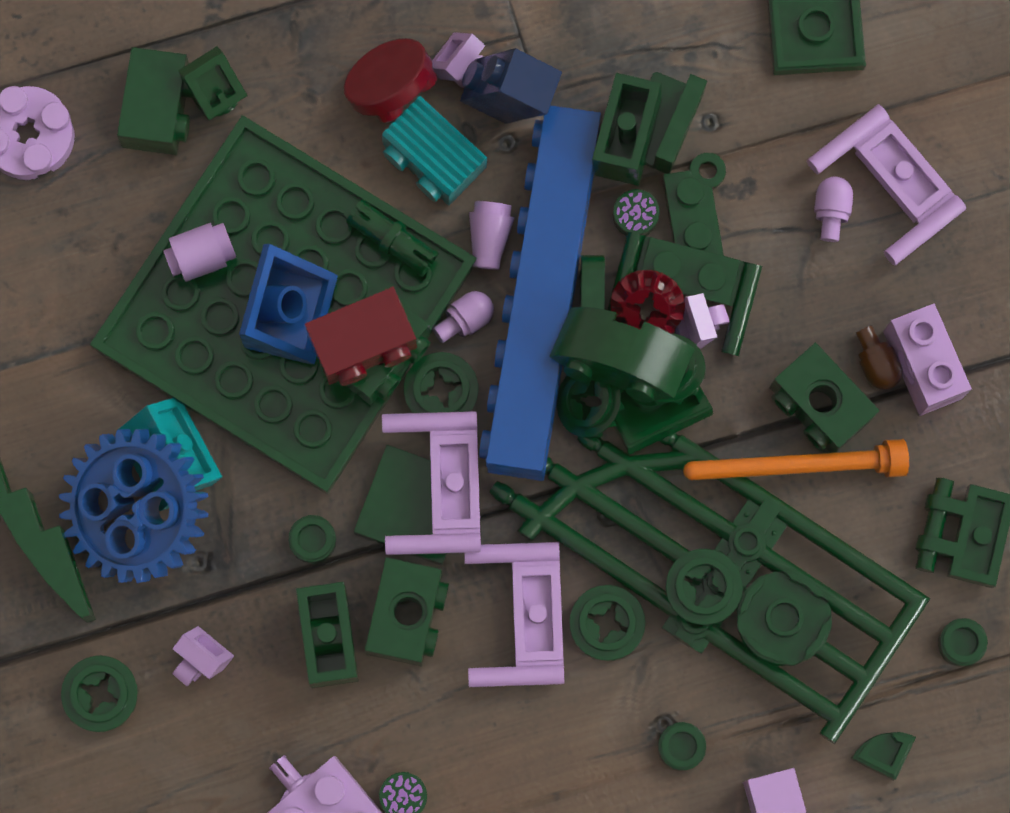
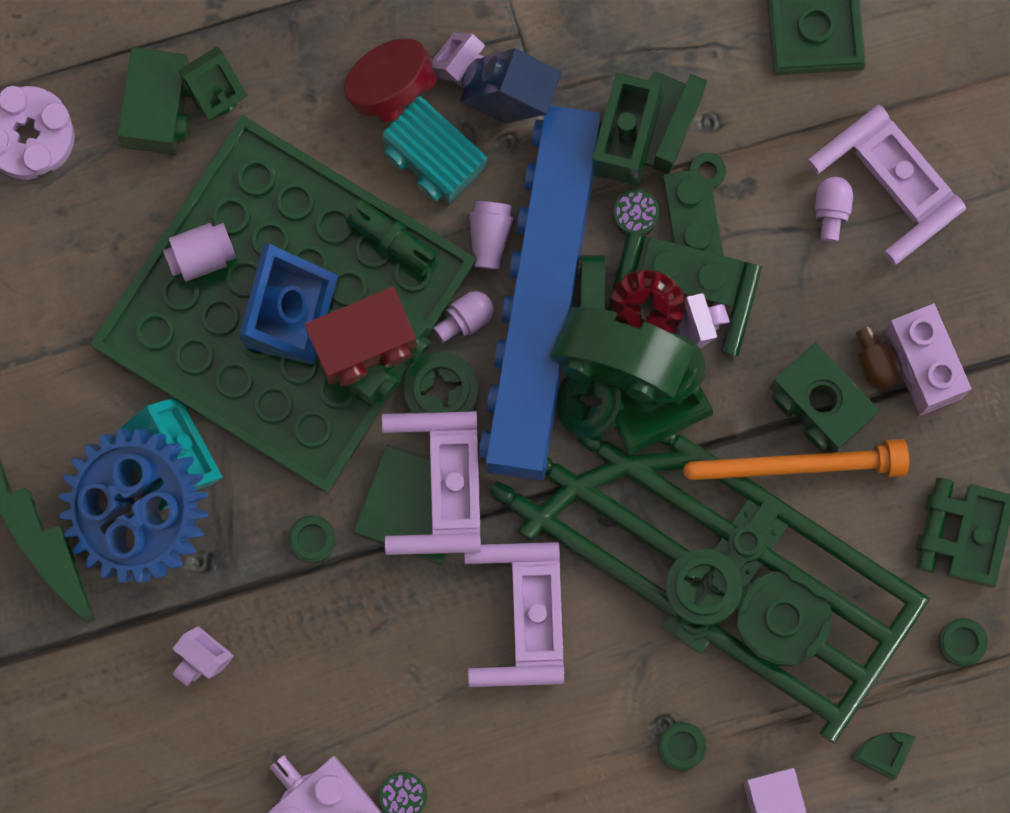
(79, 703): dark green gear -> none
(327, 635): dark green brick -> none
(401, 583): dark green brick -> none
(627, 614): dark green gear -> none

